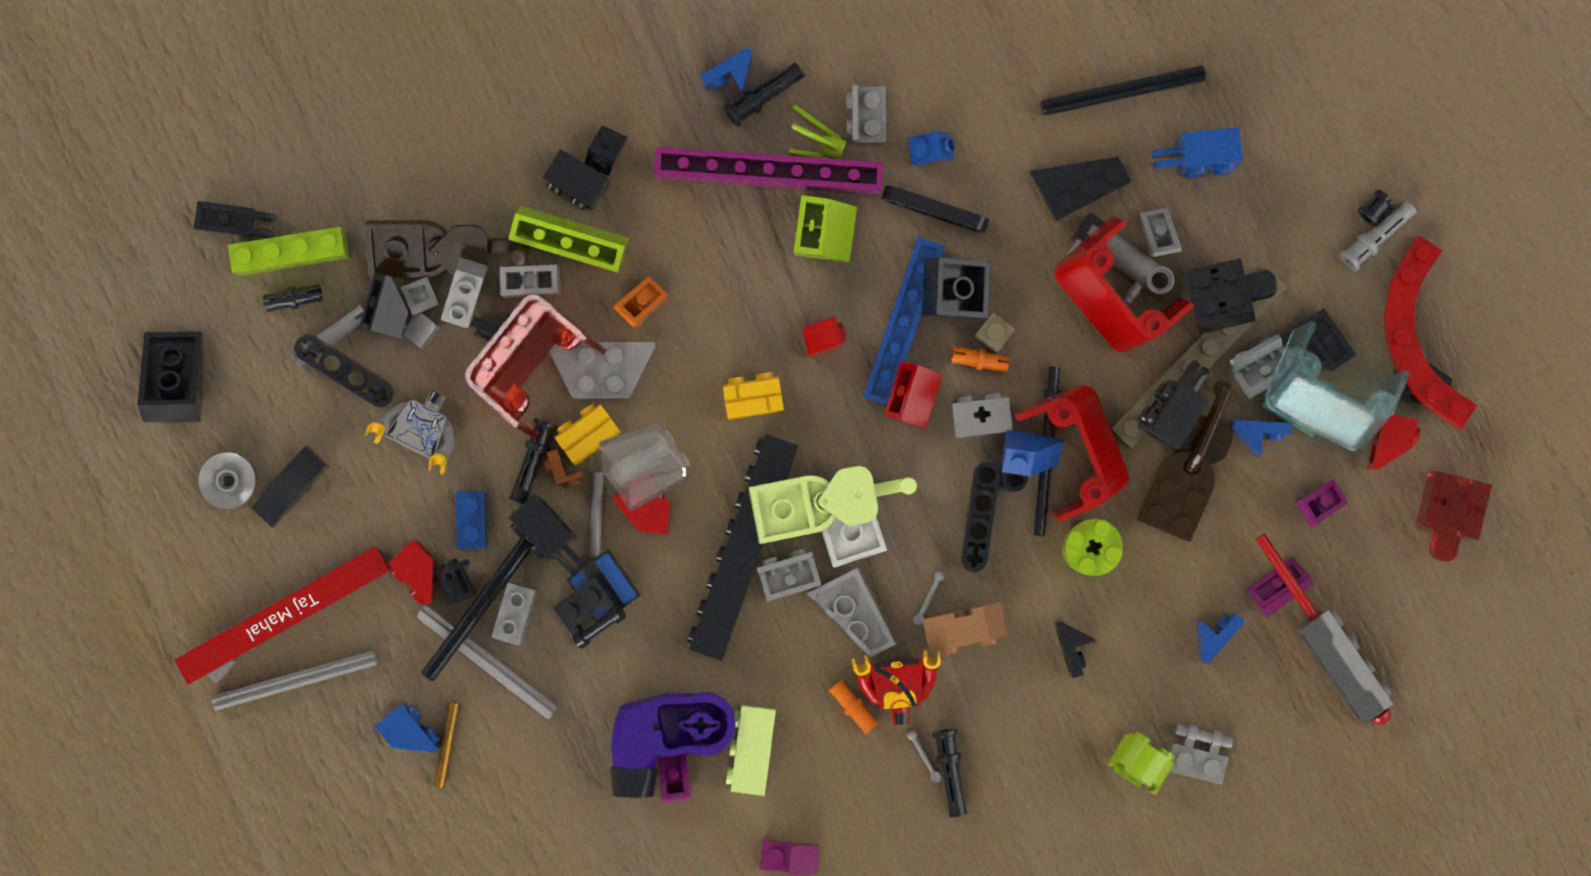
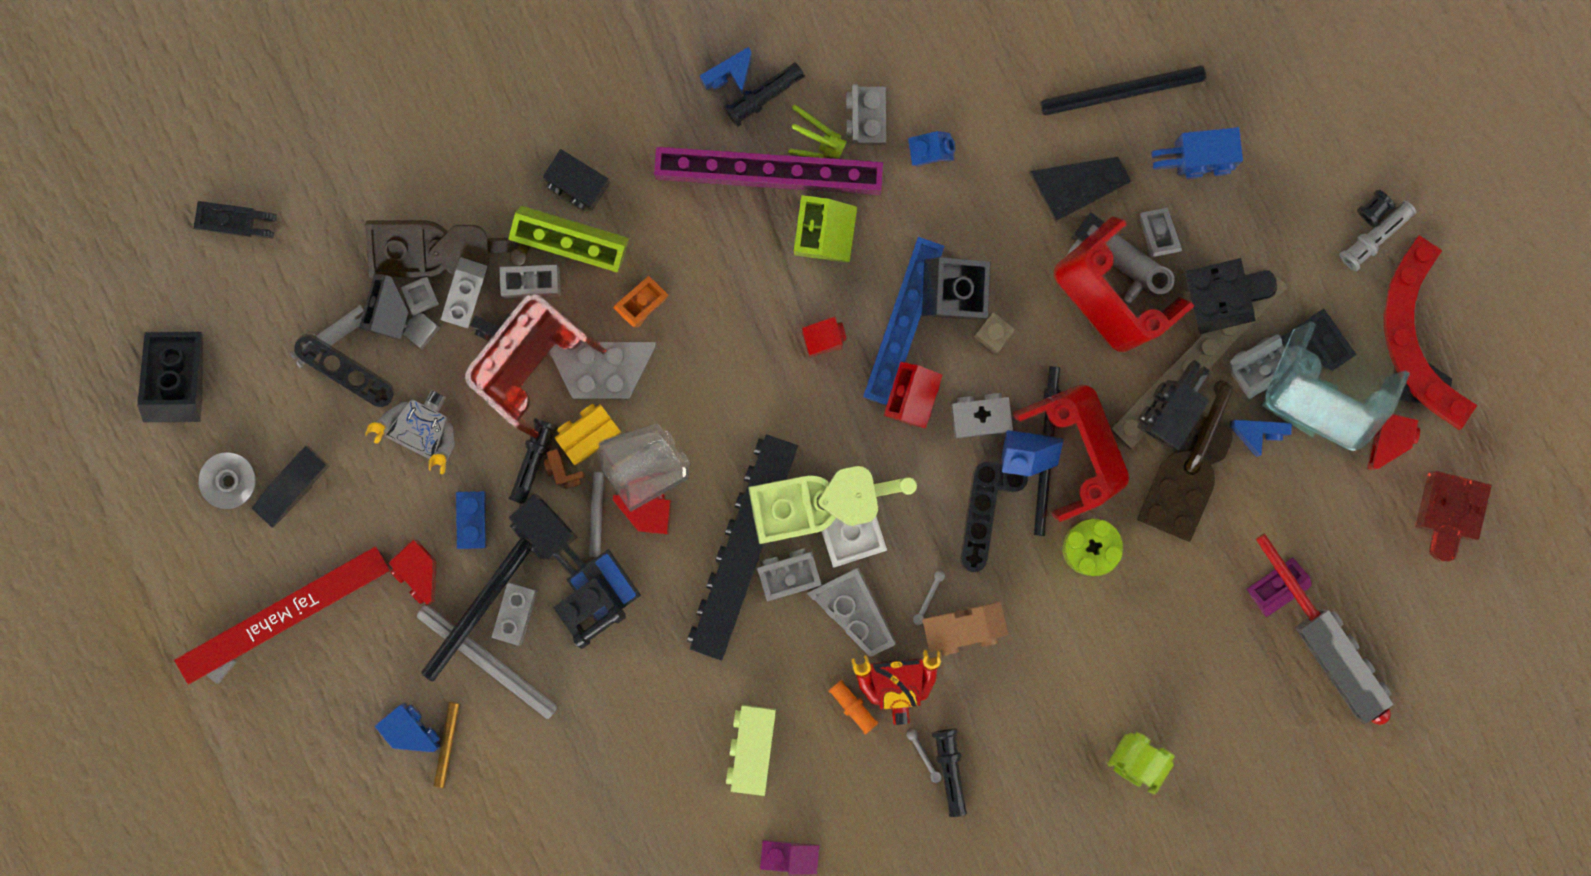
(289, 251): lime brick -> none
(293, 298): black pin -> none
(294, 680): light grey axle -> none
(455, 582): black bracket -> none
(605, 150): black bracket -> none
(665, 727): dark purple piece -> none
(674, 778): magenta slope -> none
(753, 397): yellow brick -> none
(935, 209): black beam -> none
(980, 359): orange pin -> none
(1070, 639): black slope -> none
(1196, 762): light grey plate -> none
(1212, 642): blue slope -> none
(1321, 503): magenta slope -> none

